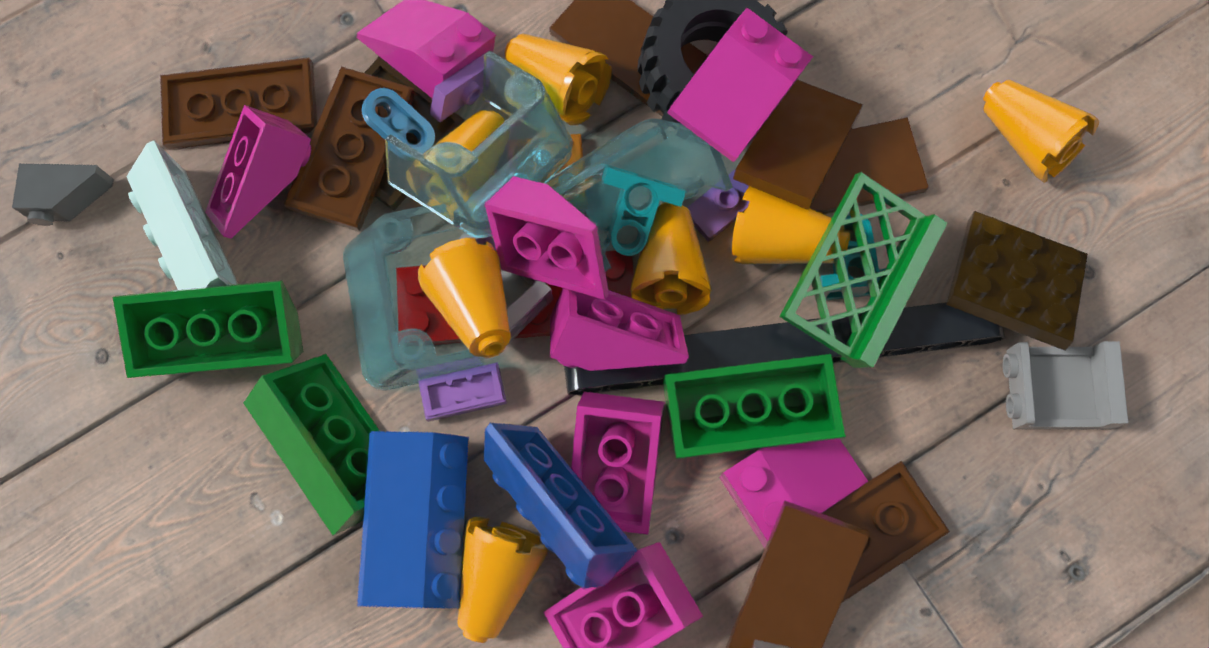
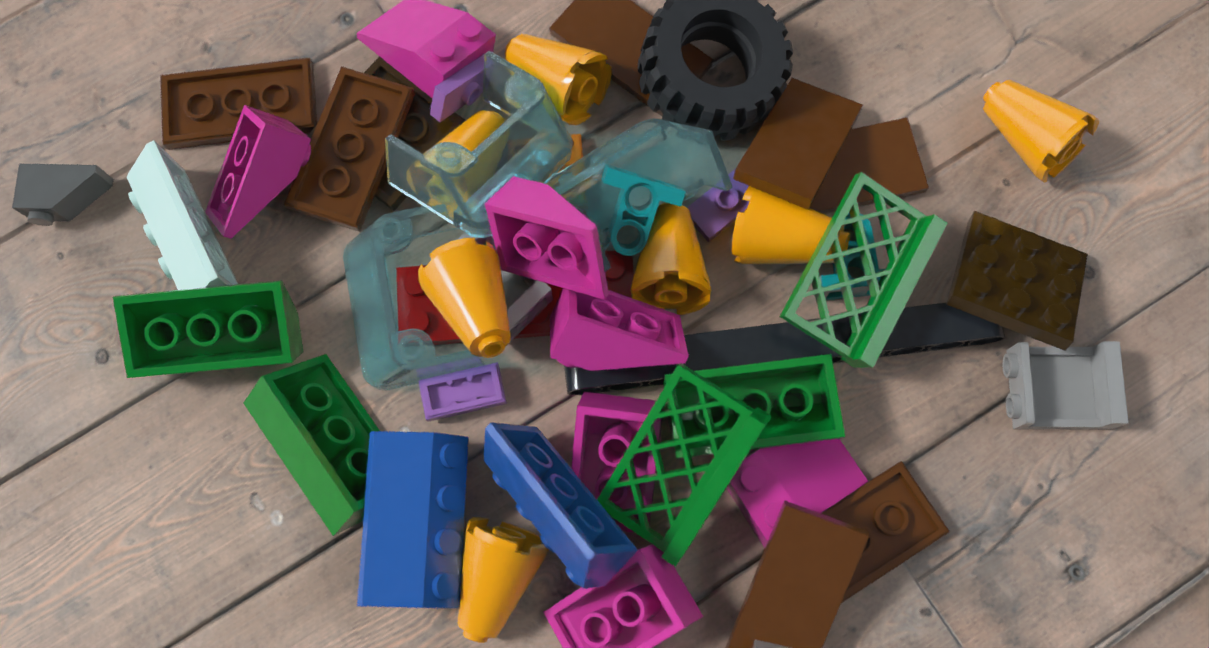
(400, 119): dark azure plate -> none
(714, 480): none -> green fence
(740, 84): dark pink slope -> none

